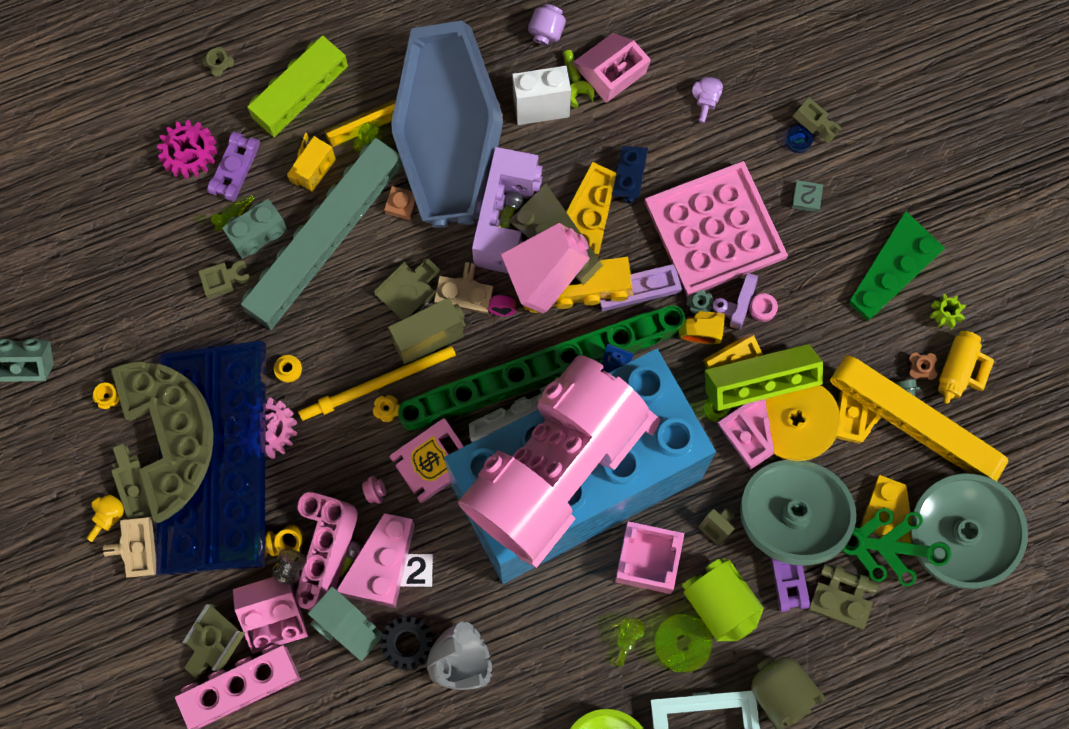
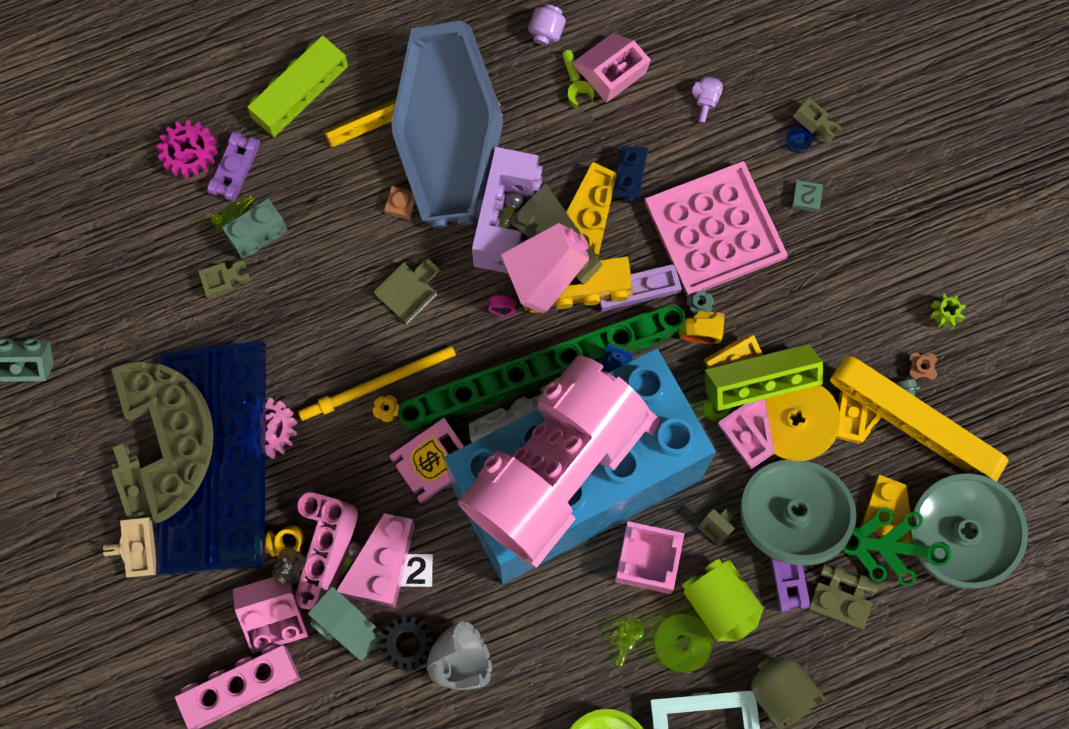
(99, 393): yellow plate -> none
(107, 513): yellow piece -> none
(212, 640): olive piece -> none
(217, 54): olive plate -> none
(292, 375): yellow plate -> none
(311, 163): yellow piece -> none
(322, 233): sand green brick -> none
(366, 135): clear neon green tile -> none
(374, 490): bright pink plate -> none
(428, 330): olive brick -> none
(465, 291): tan plate -> none
(541, 95): white brick -> none
(738, 311): lavender piece -> none
(763, 307): bright pink tile -> none
(898, 263): green wing -> none
(960, 365): yellow piece -> none

